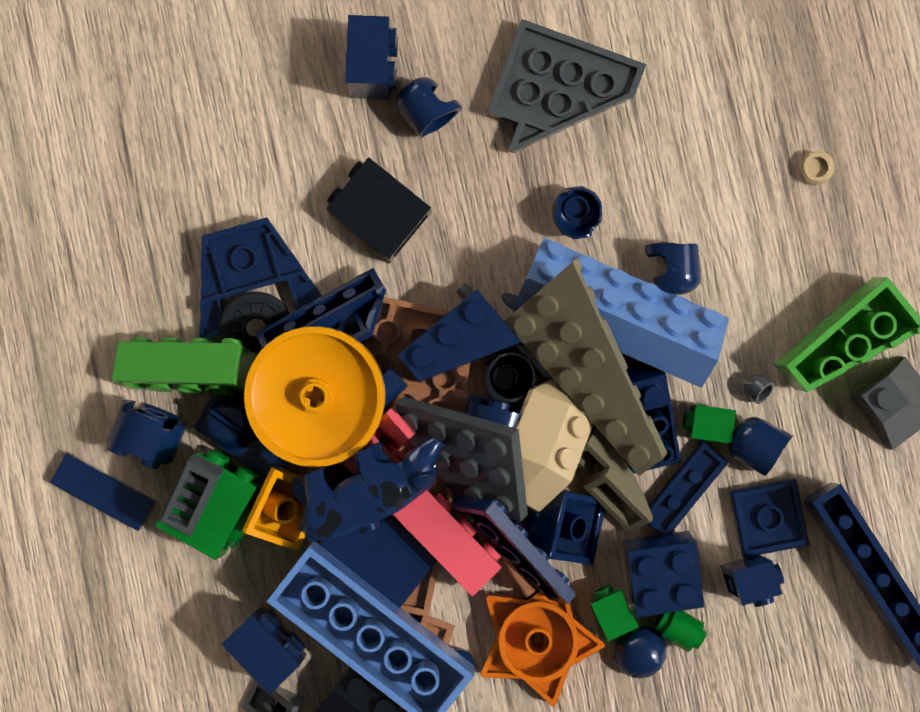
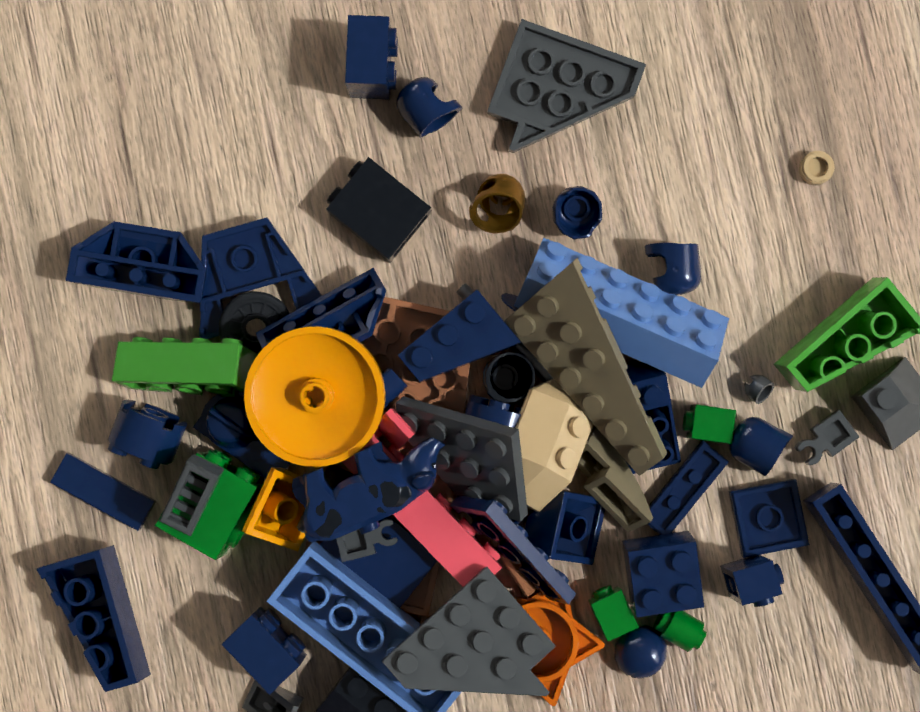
(100, 614): none -> dark blue wedge
(139, 263): none -> dark blue wedge
(360, 545): none -> dark grey plate
(474, 645): none -> dark grey wing
(504, 186): none -> pearl gold helmet
(830, 435): none -> dark grey plate

